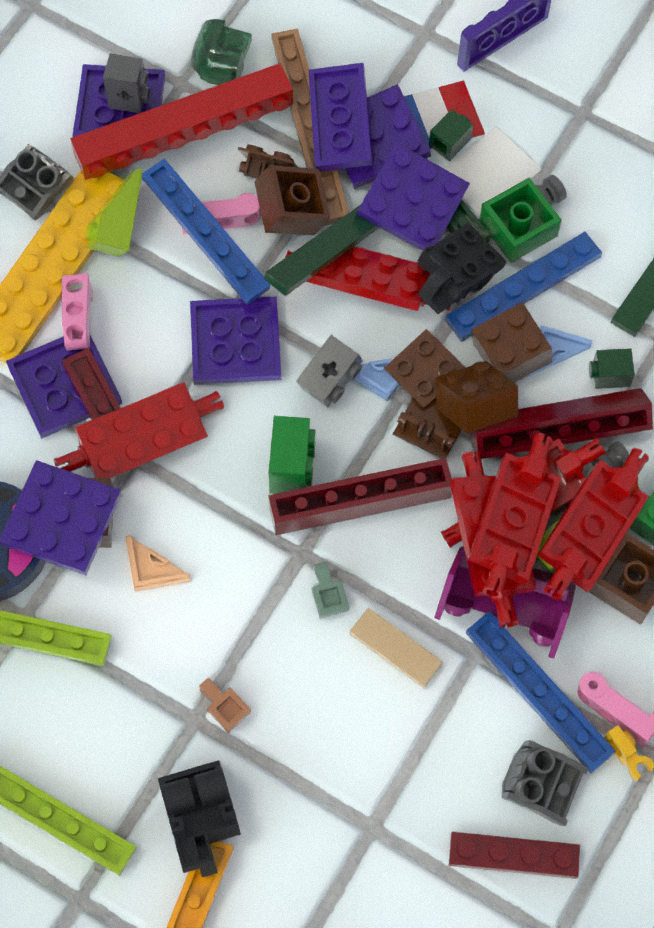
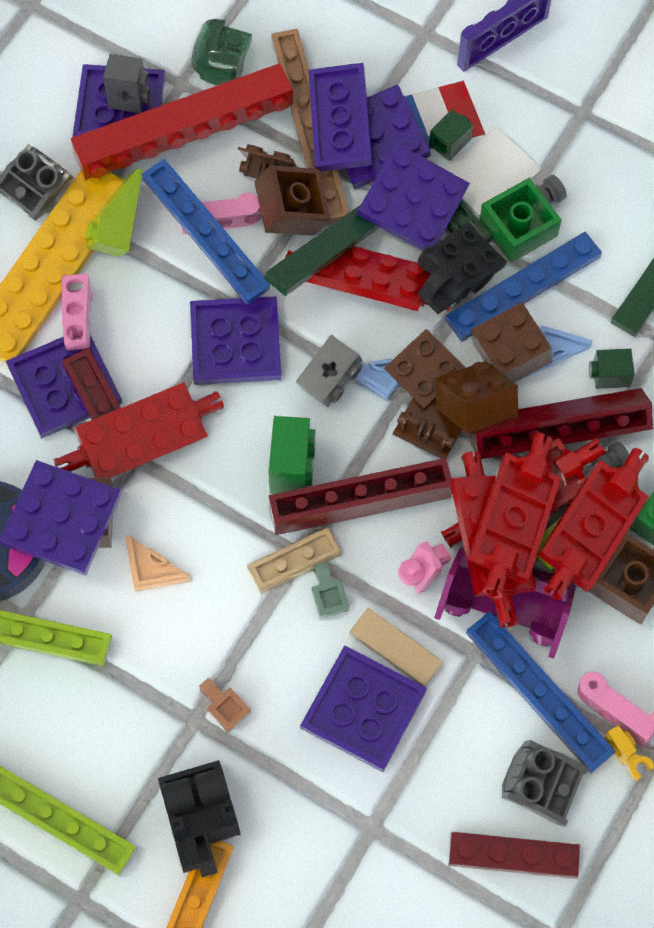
(294, 560): none -> tan tile
(363, 708): none -> dark purple plate
(423, 566): none -> bright pink hips

